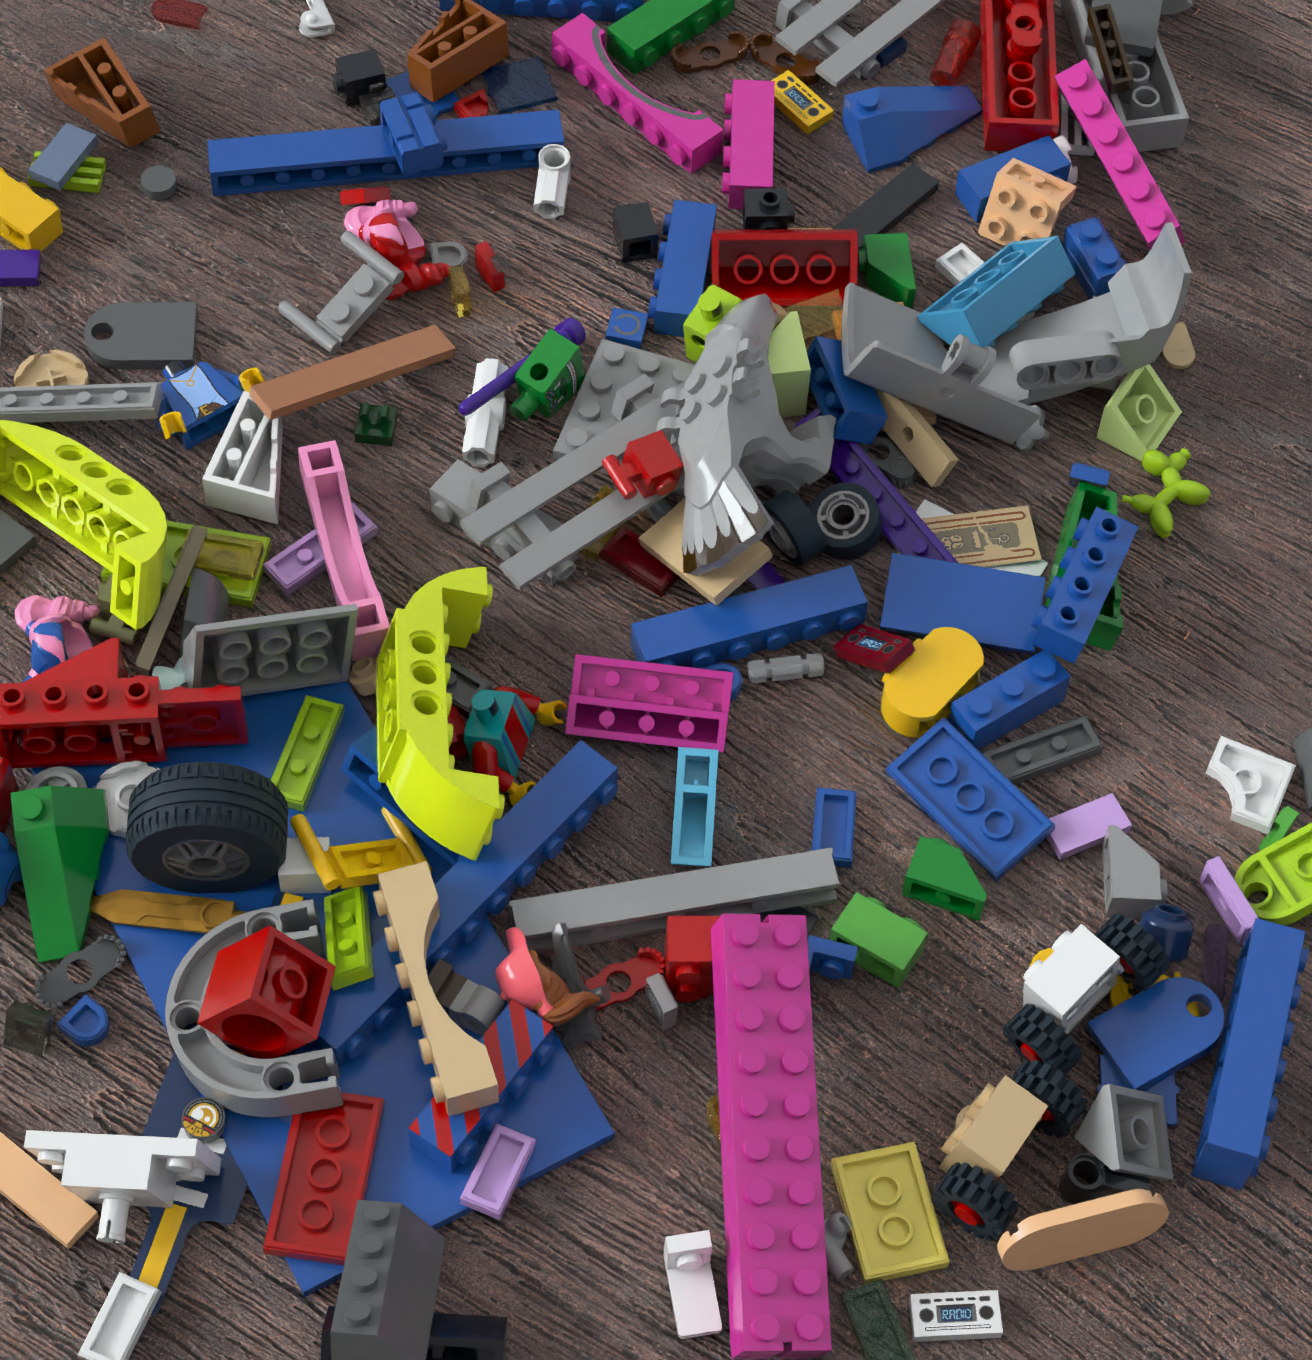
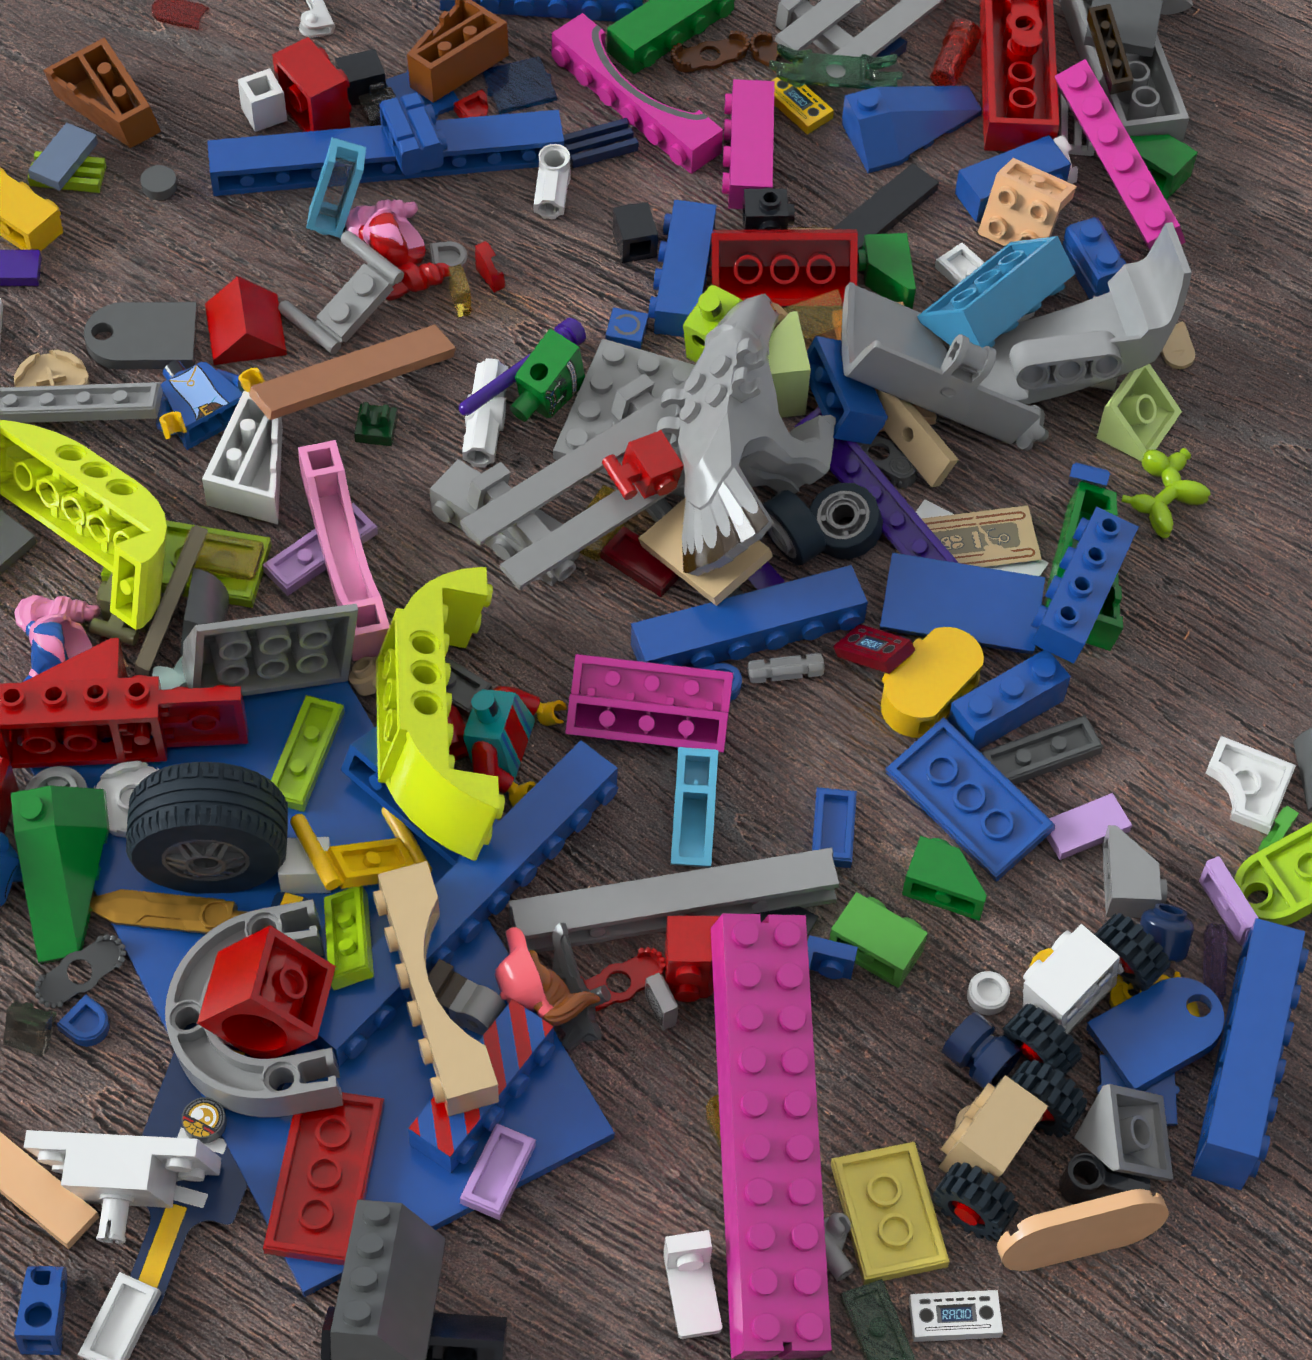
(41, 1311): none -> blue leg
(244, 323): none -> red slope
(262, 100): none -> white brick
(312, 87): none -> red brick
(336, 187): none -> medium azure window
(365, 195): red tile -> none
(597, 138): none -> dark blue tile
(859, 71): none -> clear green piece
(977, 1047): none -> dark blue wheel
(988, 993): none -> white tile
(1167, 160): none -> green slope

